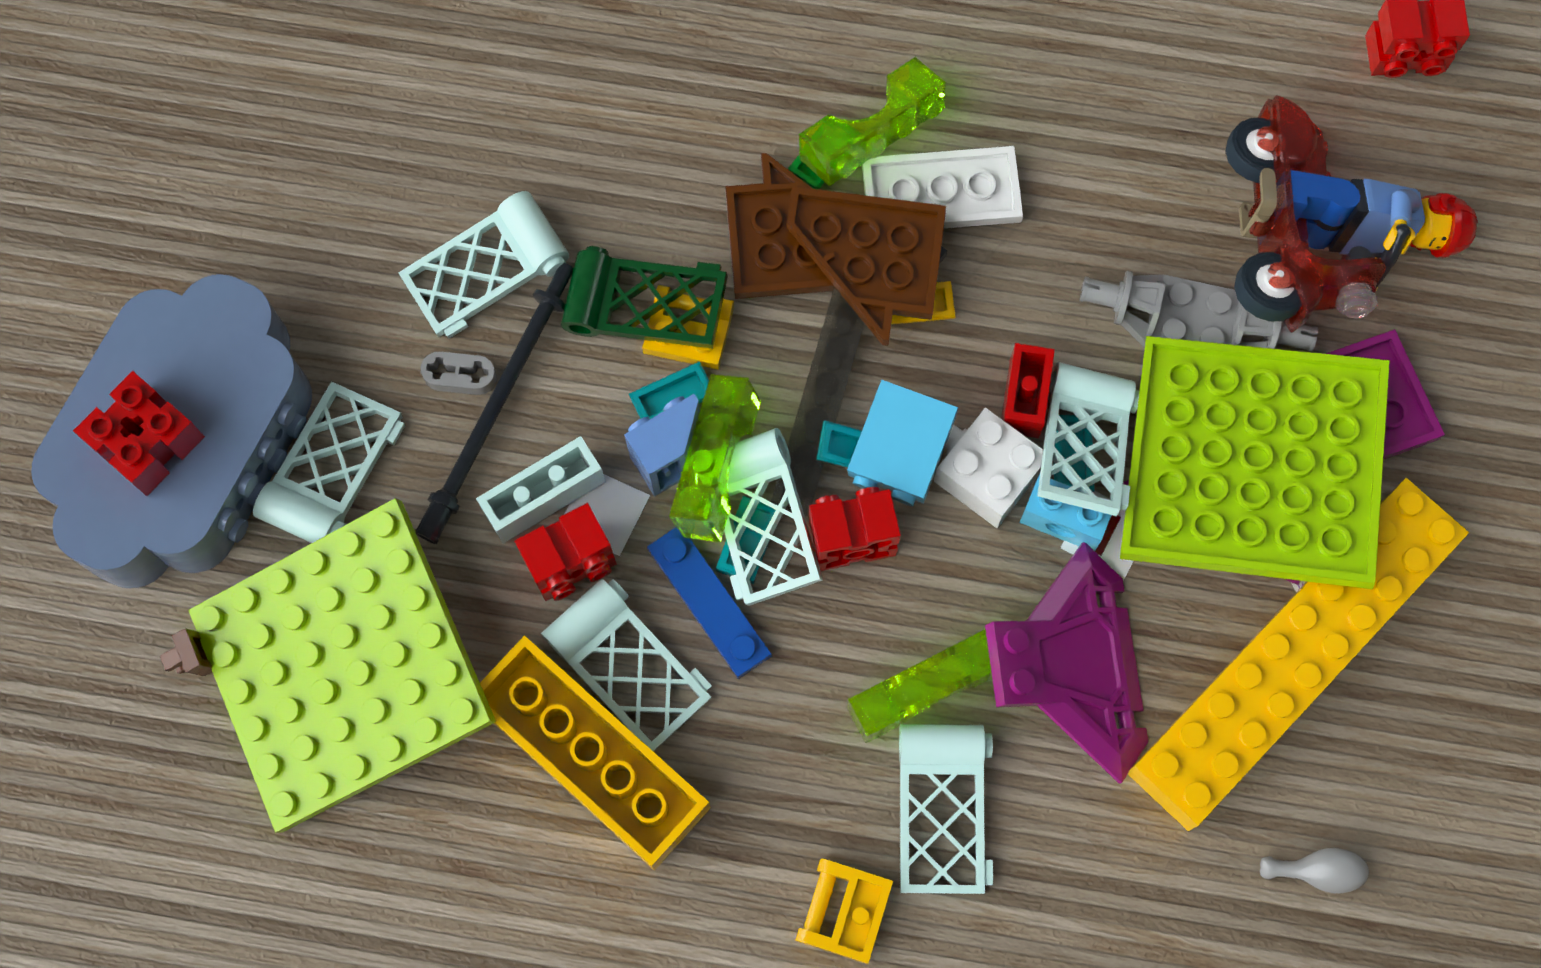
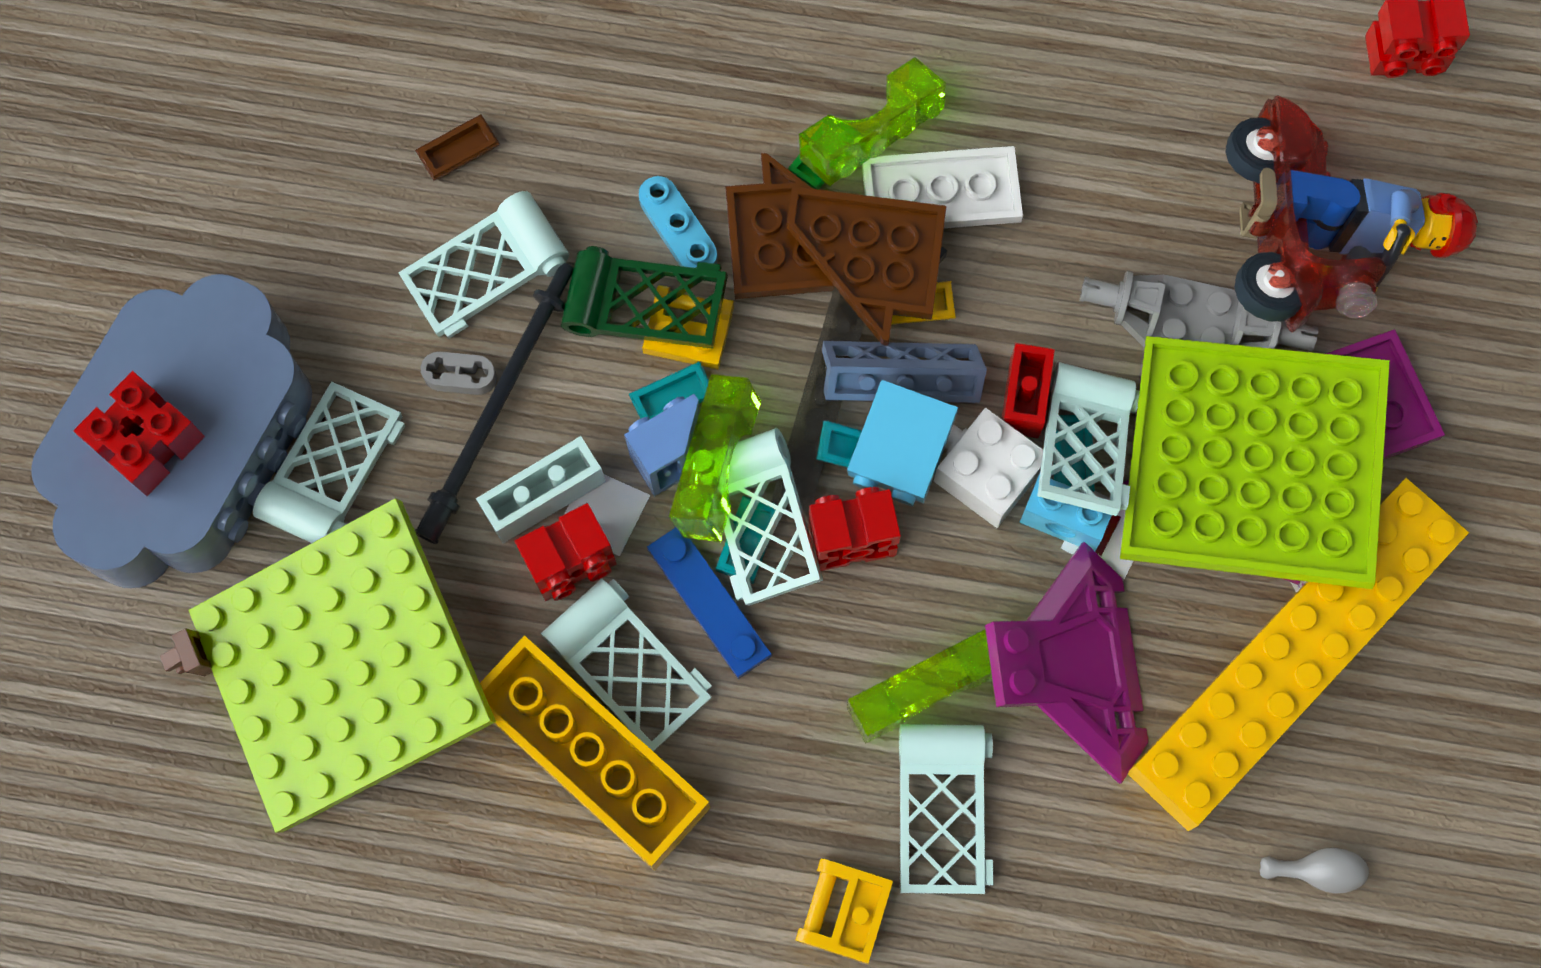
(457, 147): none -> reddish brown tile
(672, 207): none -> medium azure plate
(938, 378): none -> sand blue fence

